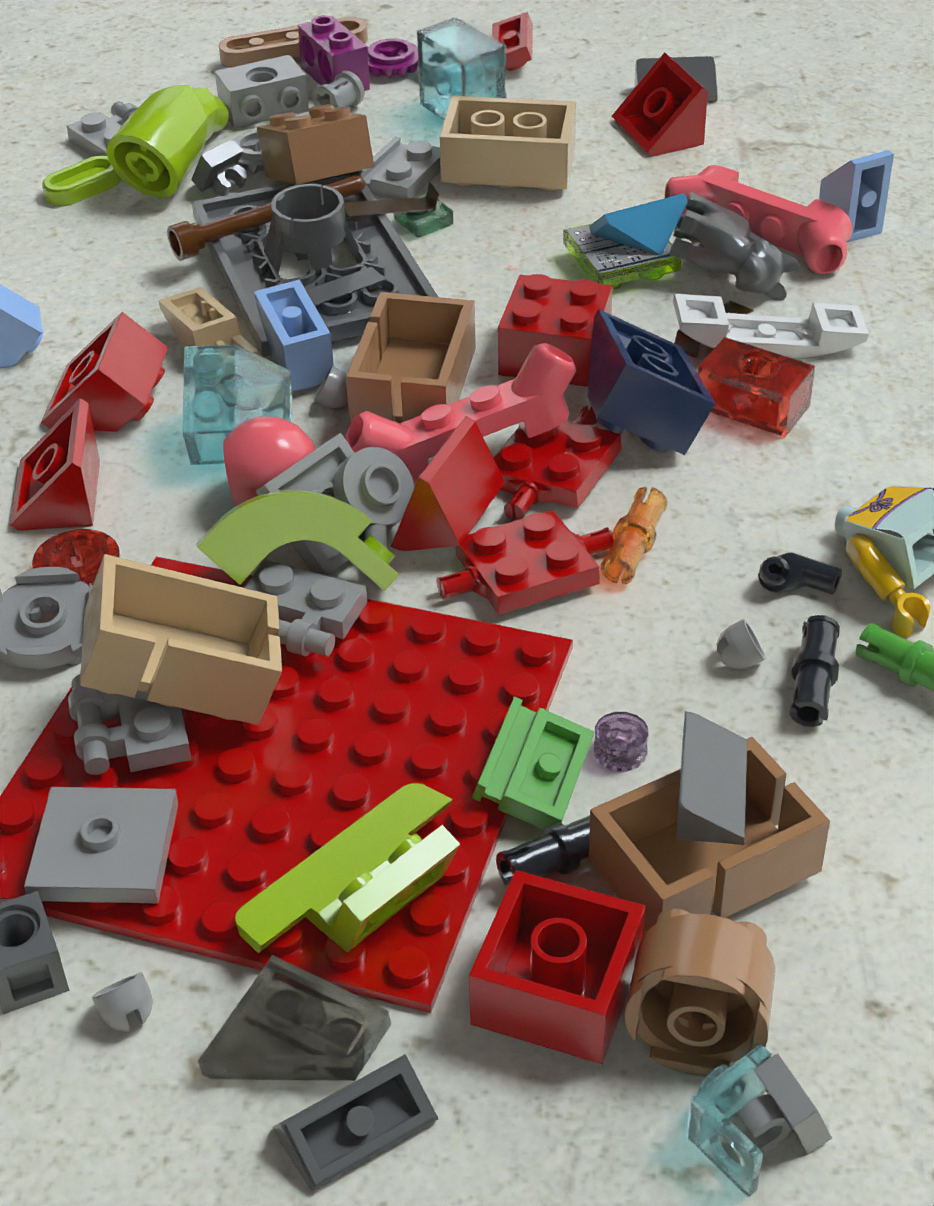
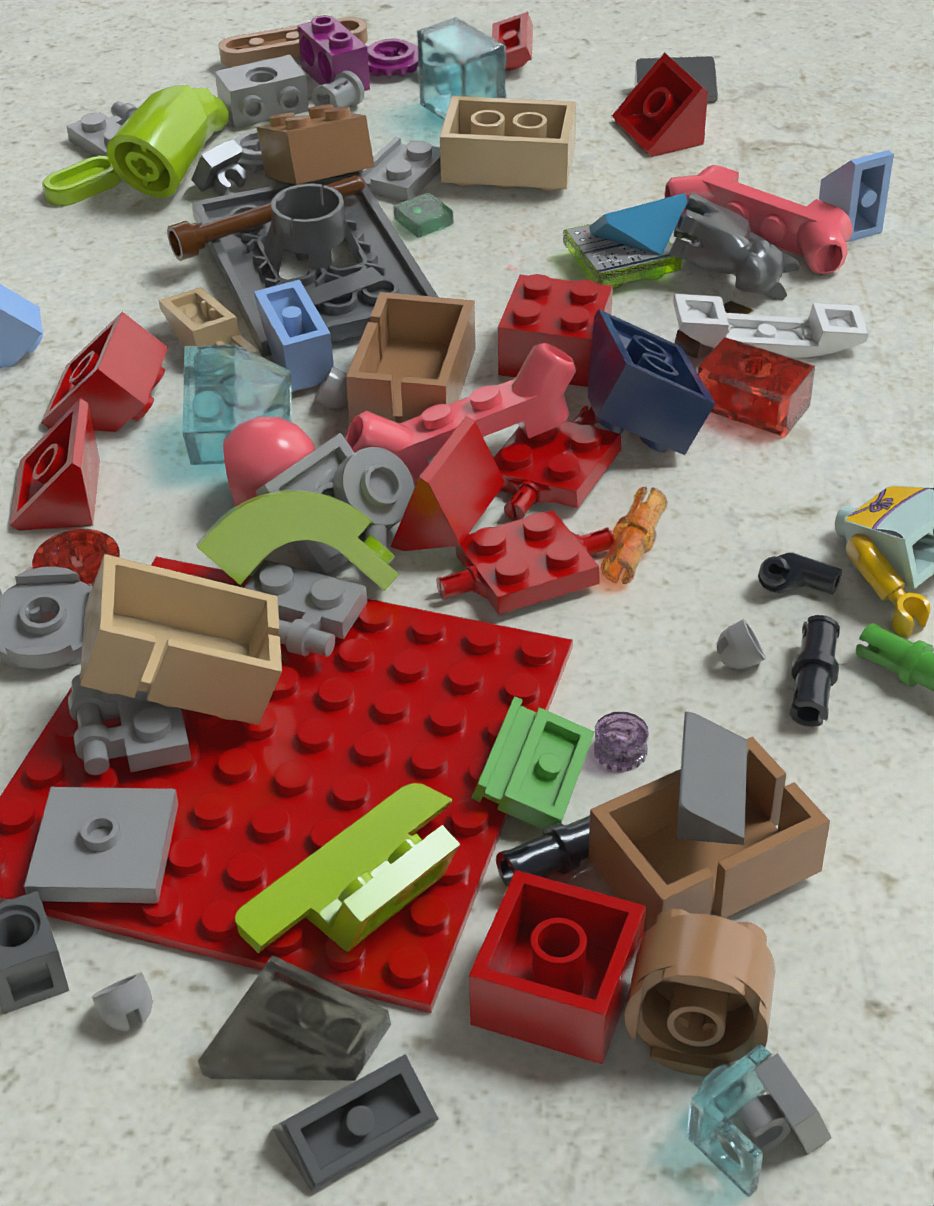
(376, 207): dark brown piece -> none

